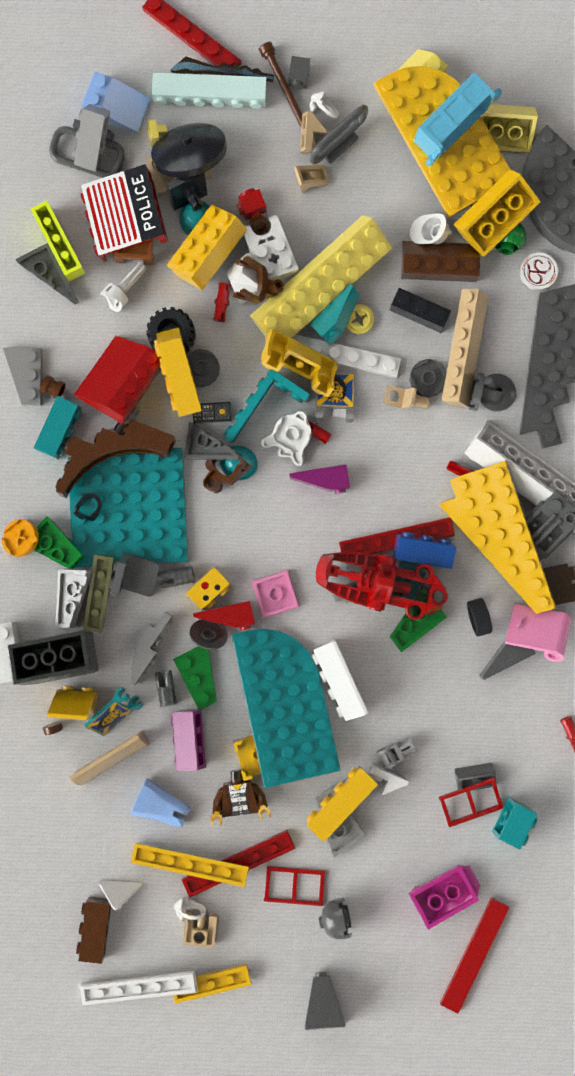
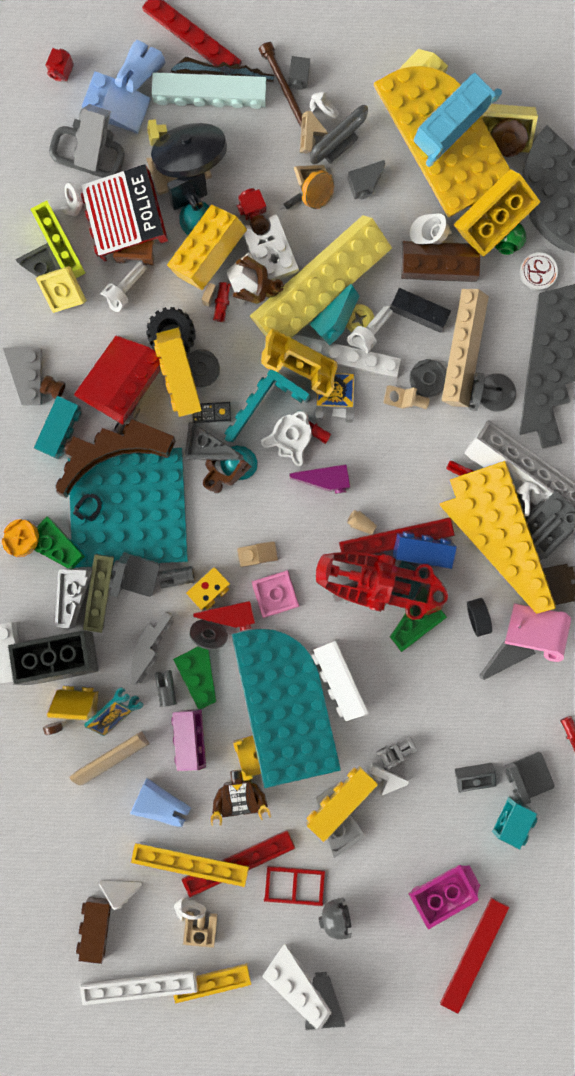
(59, 64): none -> red brick
(61, 289): none -> light yellow tile
(75, 205): none -> white piece
(139, 66): none -> light blue piece
(208, 294): none -> tan tile
(257, 554): none -> tan slope
(293, 201): none -> dark grey piece
(296, 987): none -> white wing
(318, 189): none -> tile
(361, 522): none -> tan cone
(364, 179): none -> dark grey slope
(364, 337): none -> white piece
(475, 814): red window -> none
(510, 137): none -> reddish brown tile
(524, 490): none -> white piece
(529, 777): none -> dark grey bracket

